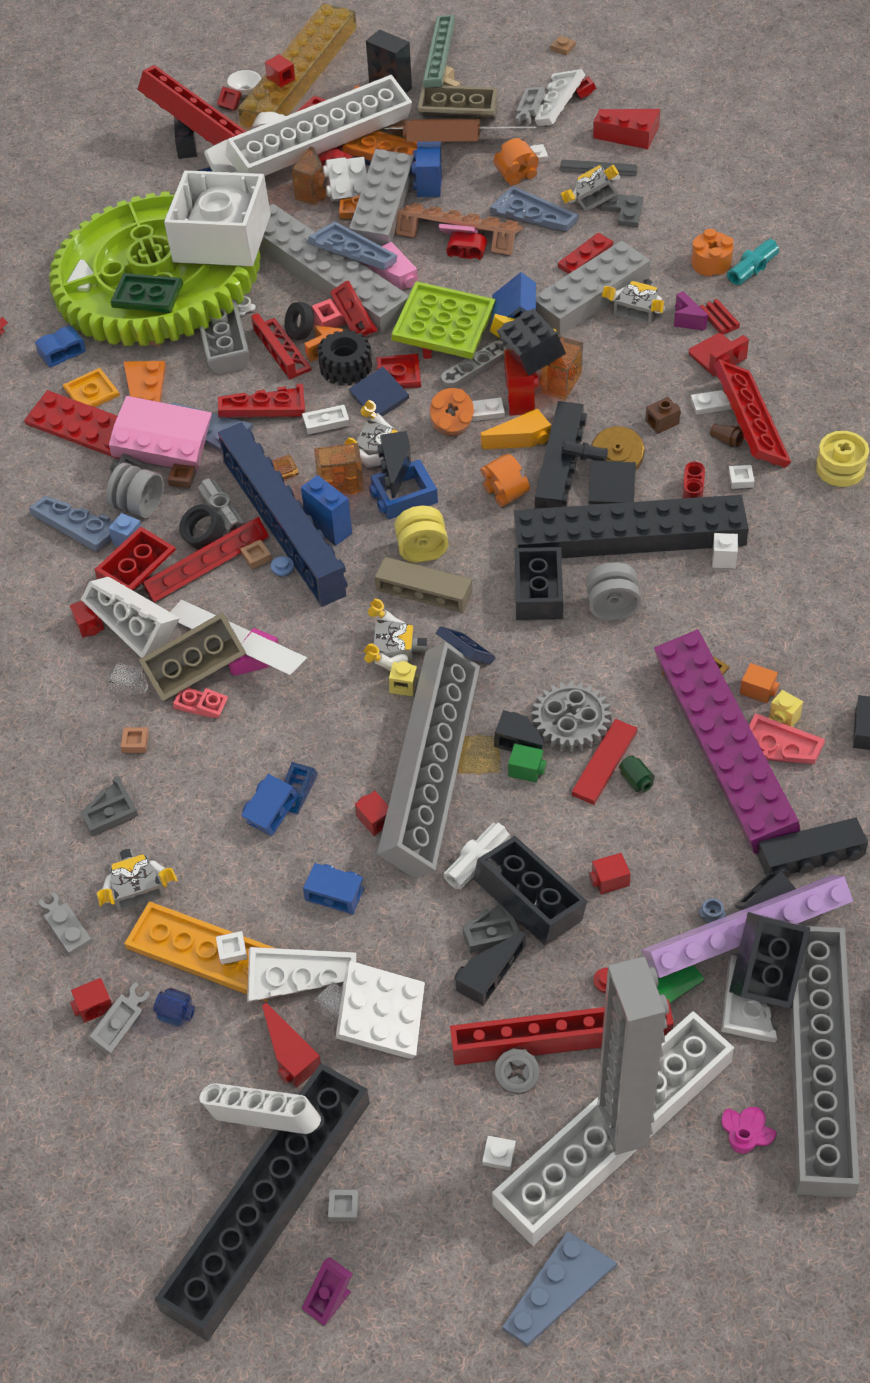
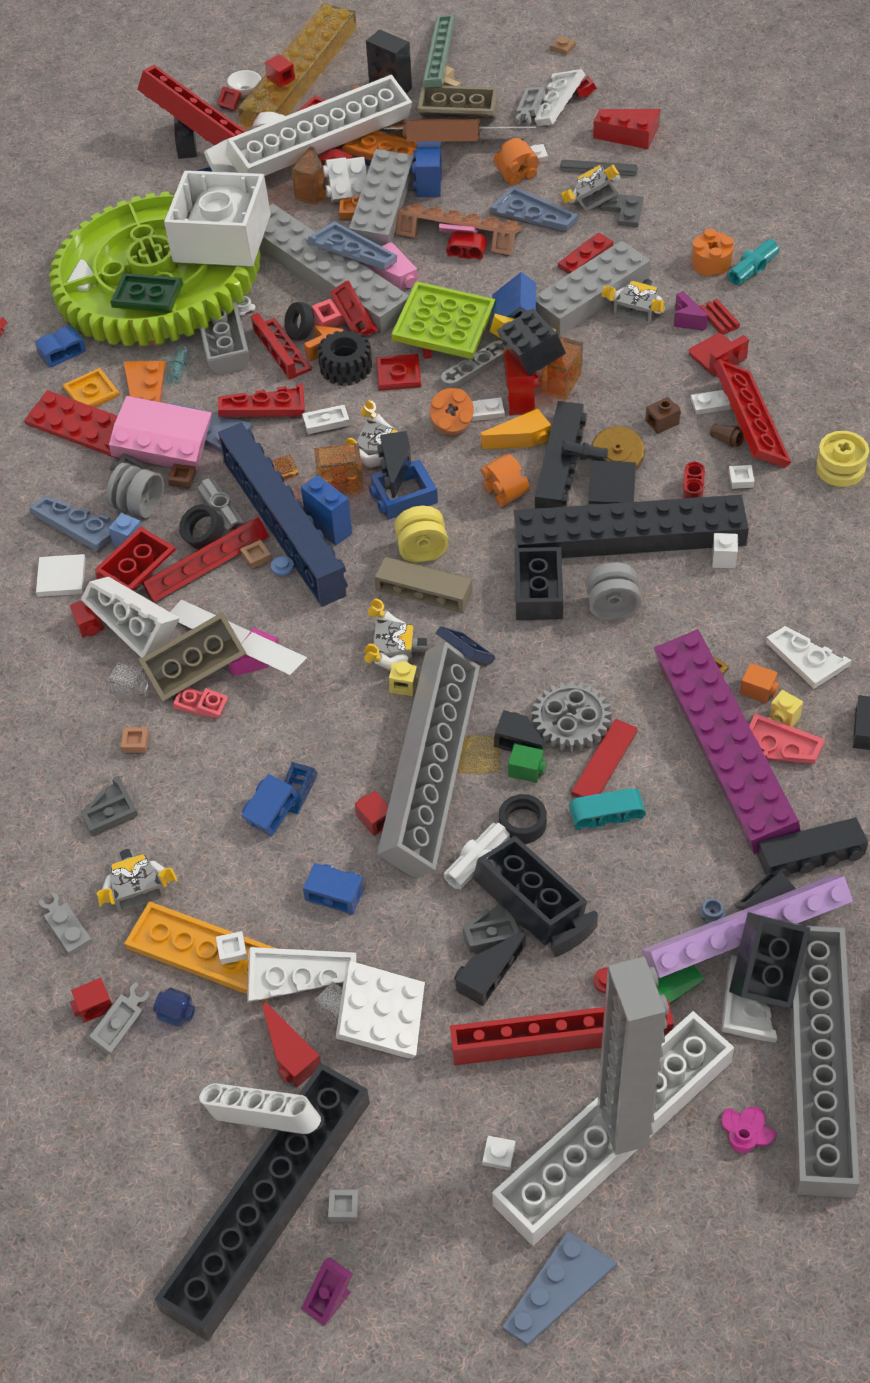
(61, 575): none -> white tile
(177, 365): none -> clear light blue pin
(380, 389): dark blue tile -> none
(517, 1082): light grey gear -> none
(528, 802): none -> black tyre
(580, 930): none -> black slope
(607, 808): none -> teal beam
(610, 873): red brick -> none
(636, 774): dark green brick -> none
(807, 659): none -> white wing

